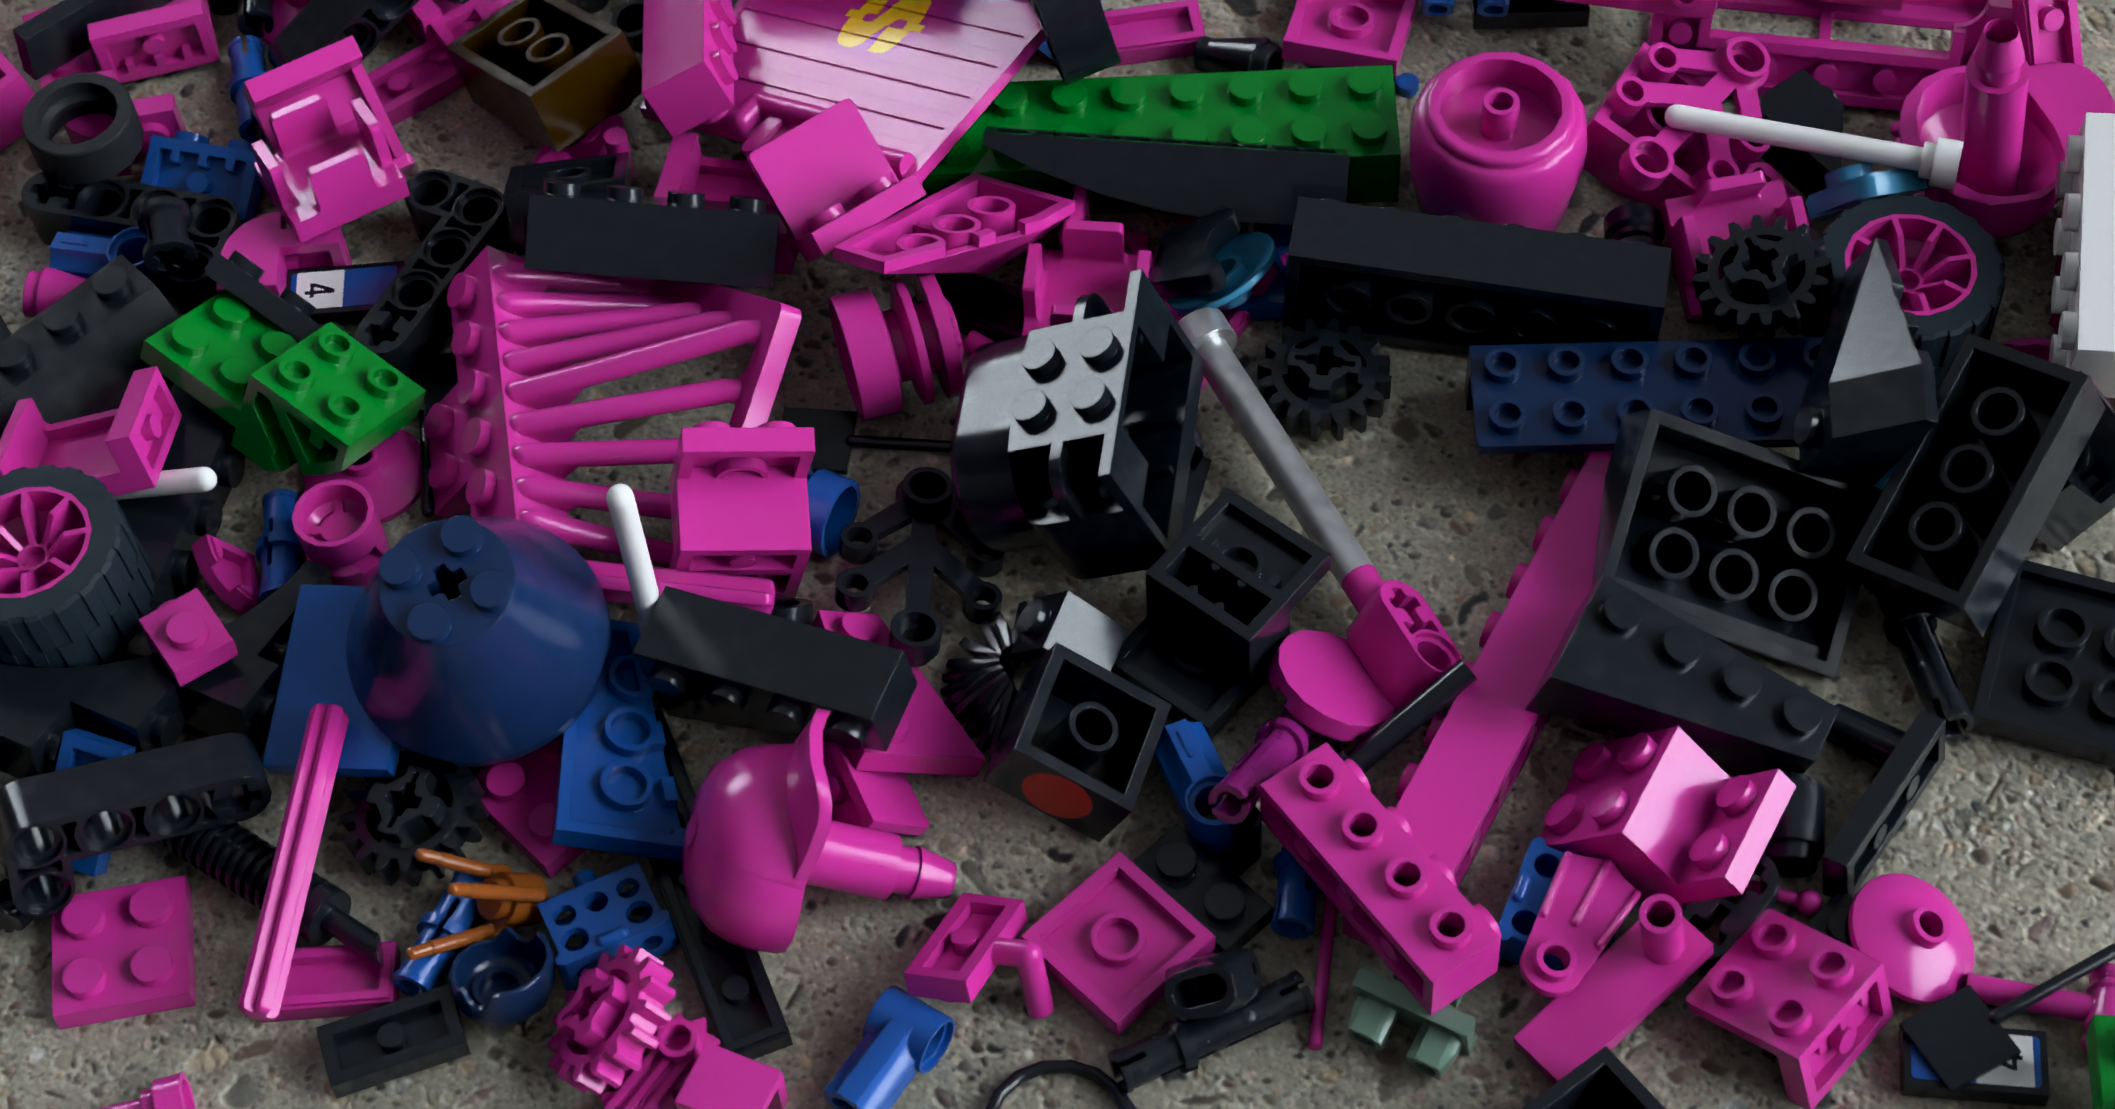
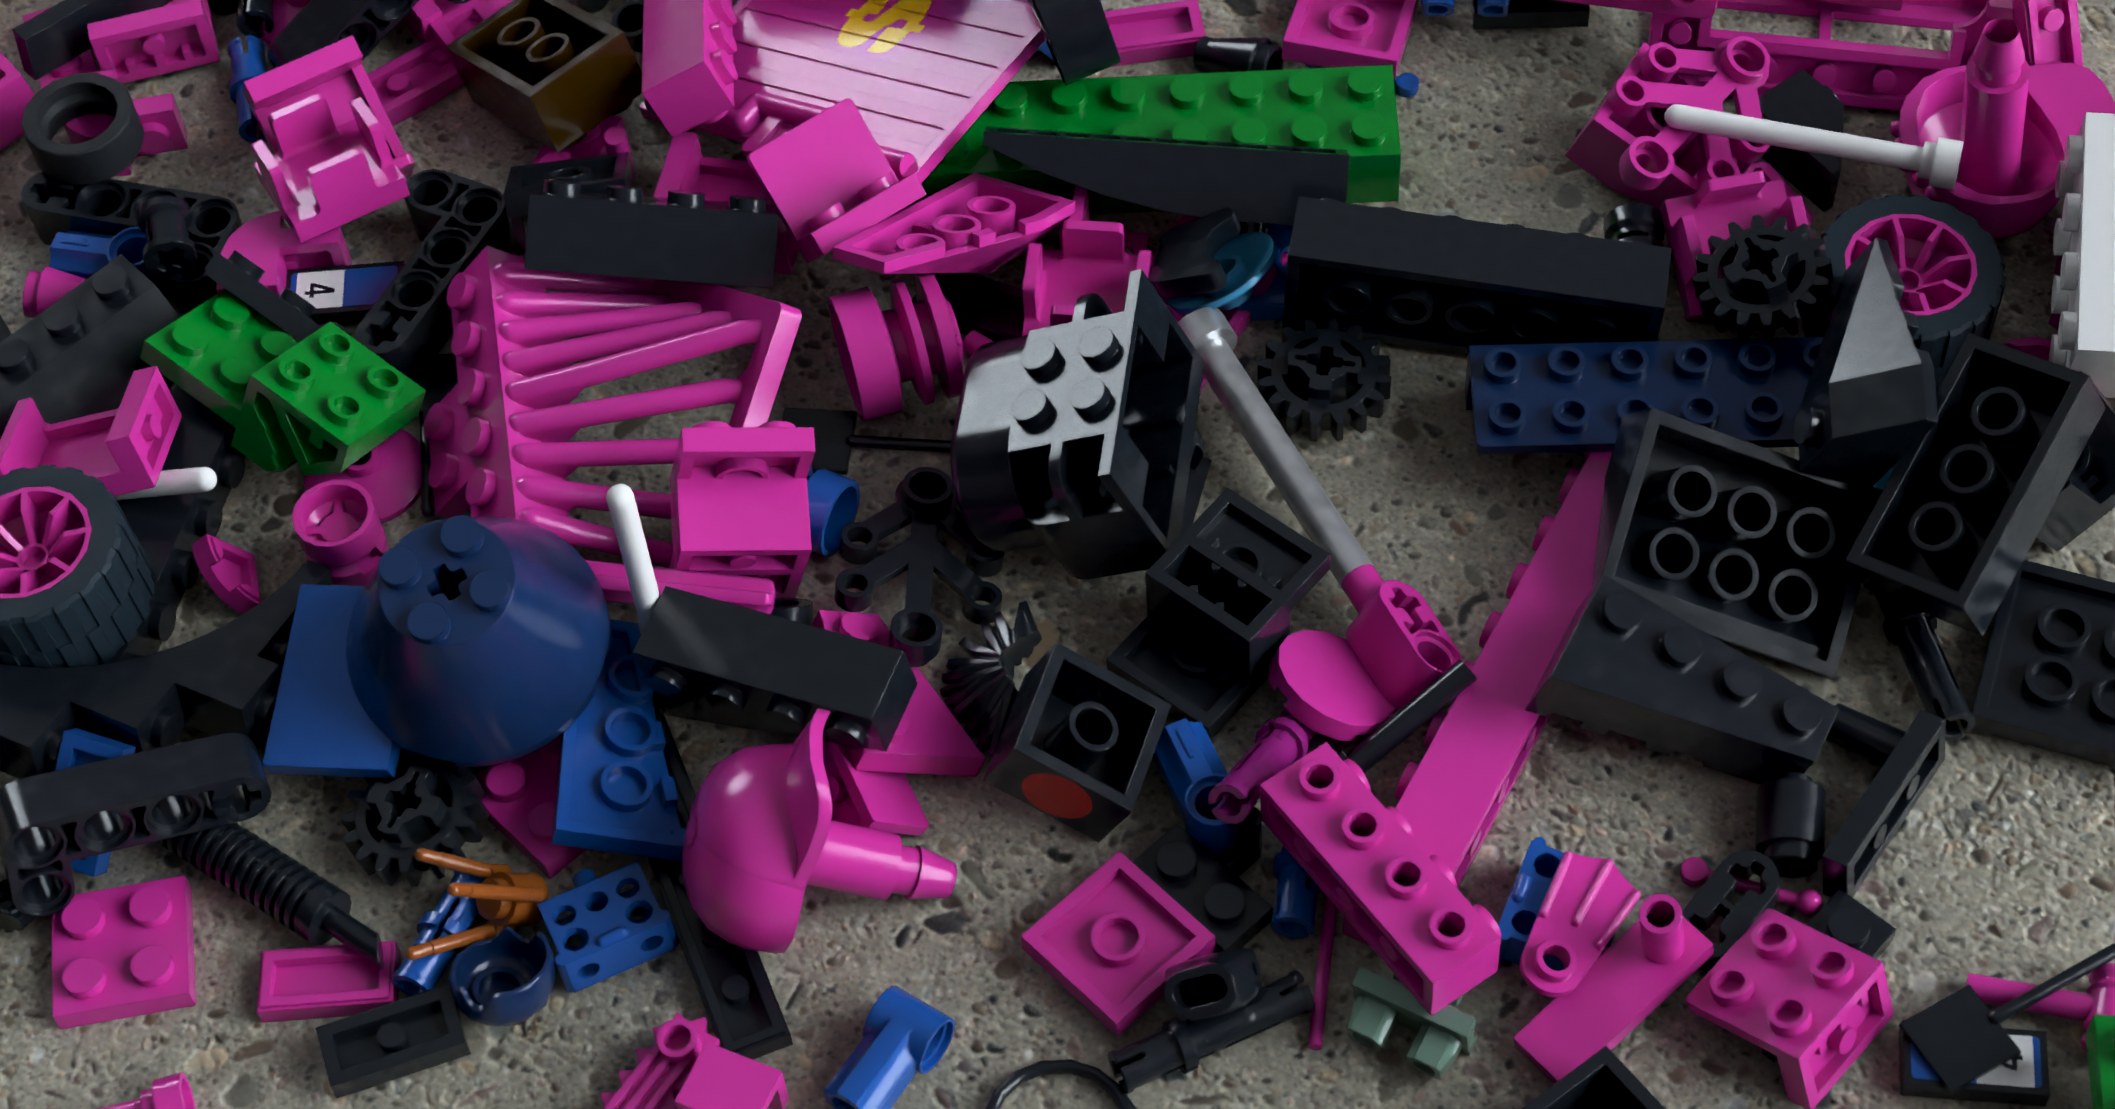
(188, 637): dark pink bracket -> none
(199, 167): blue bracket -> none
(278, 547): blue pin -> none
(293, 863): dark pink axle -> none
(611, 1019): dark pink gear -> none
(968, 948): dark pink plate -> none
(1071, 623): brick -> none
(1498, 141): dark pink piece -> none
(1667, 815): dark pink bracket -> none
(1858, 183): dark azure piece -> none
(1914, 935): dark pink dish -> none

